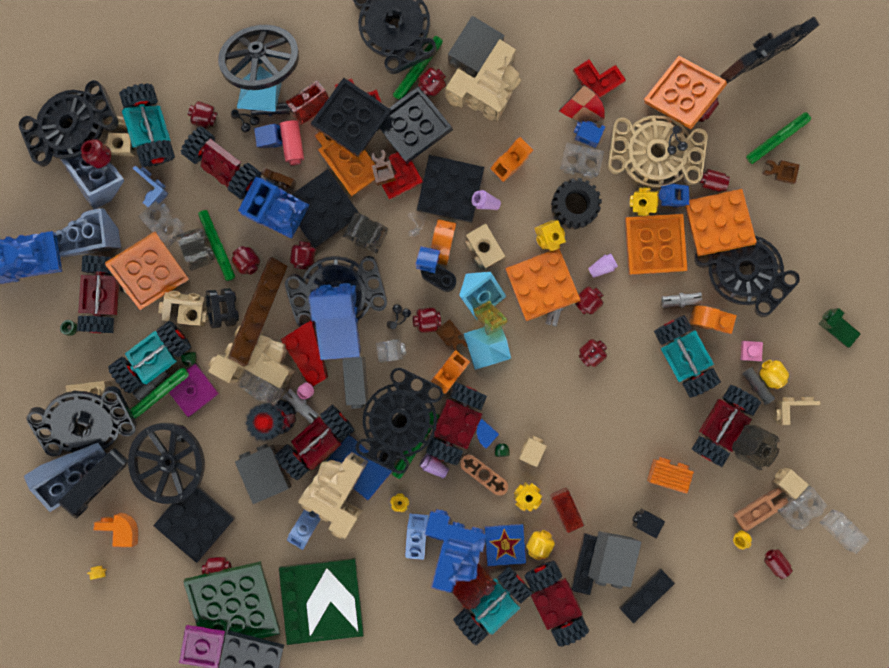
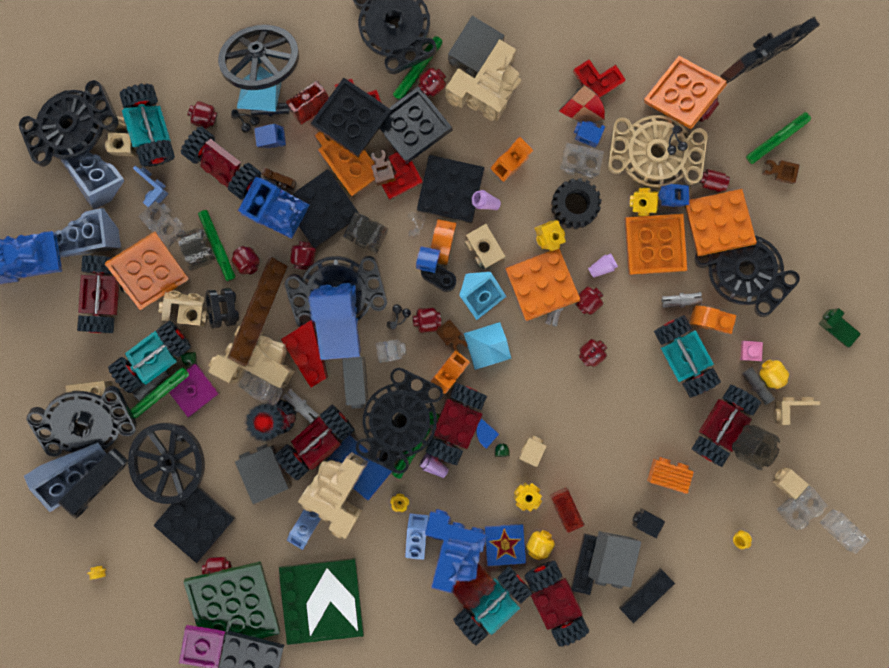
(65, 330): dark green hinge -> none
(96, 153): dark red head -> none
(123, 527): orange brick -> none
(292, 142): coral brick -> none
(305, 391): bright pink hinge -> none
(490, 317): clear yellow slope -> none
(498, 479): nougat beam -> none
(759, 510): nougat hinge -> none
(778, 563): dark red brick -> none

